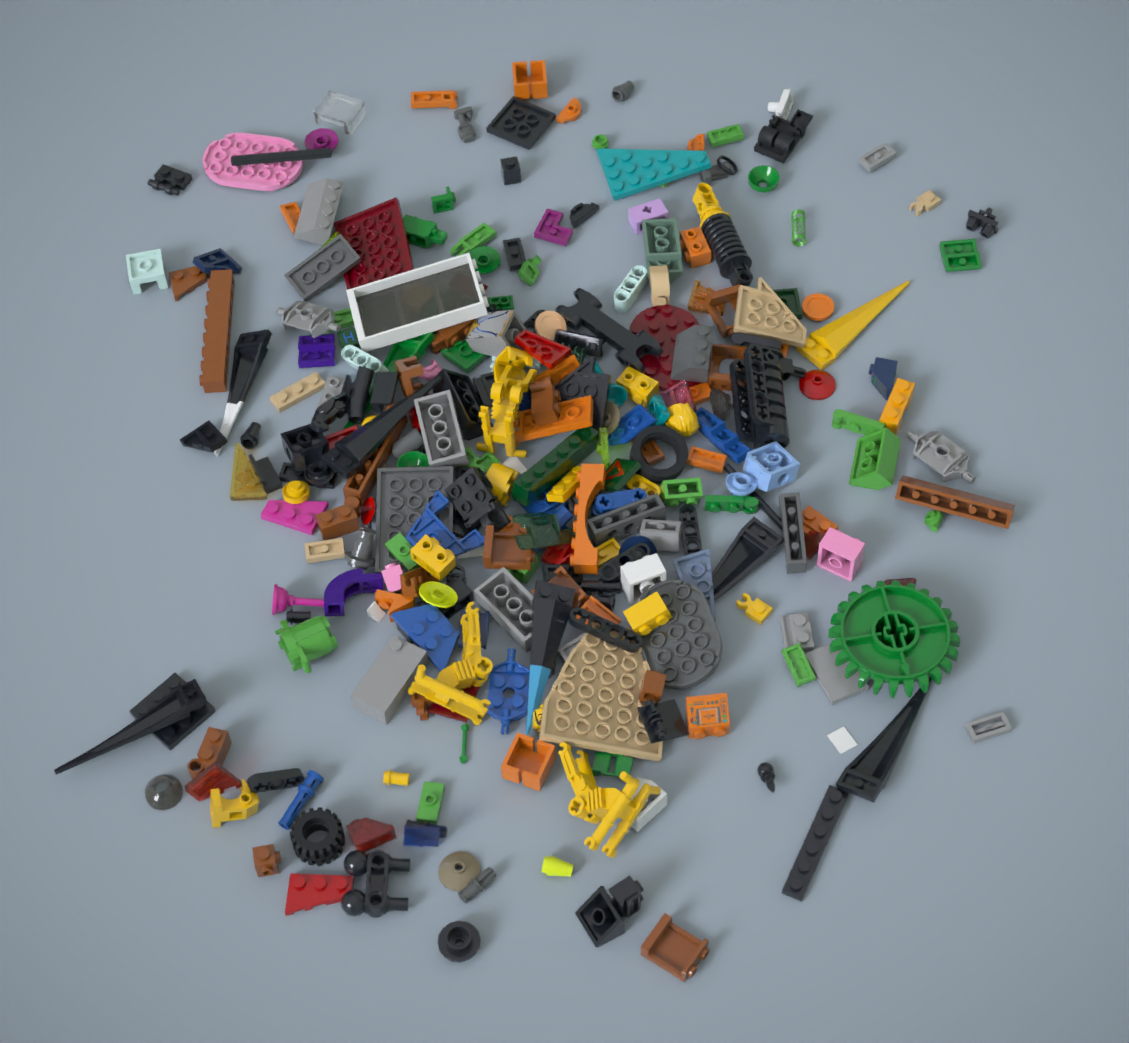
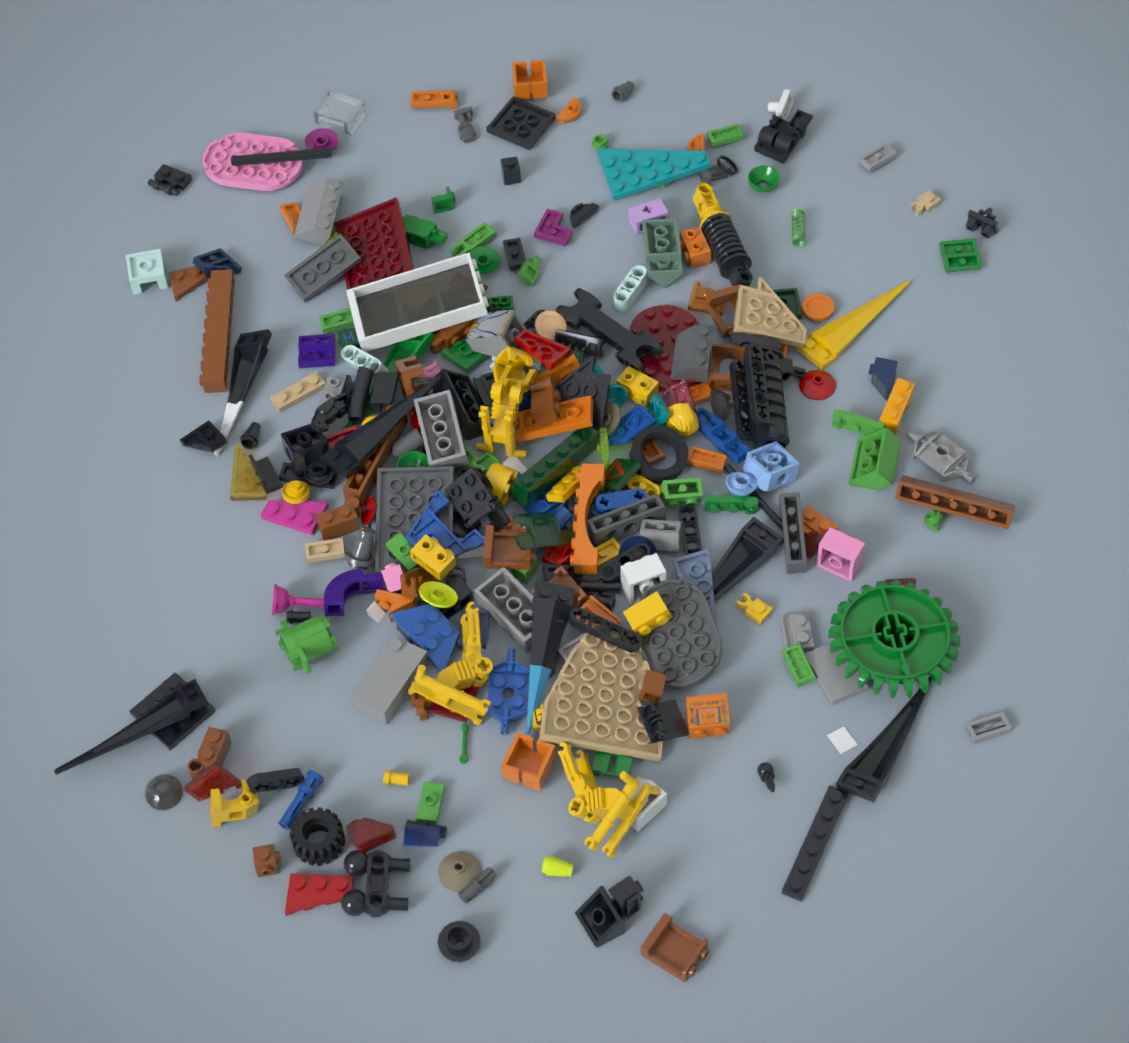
(309, 318): light grey plate -> none
(659, 285): tan brick -> none

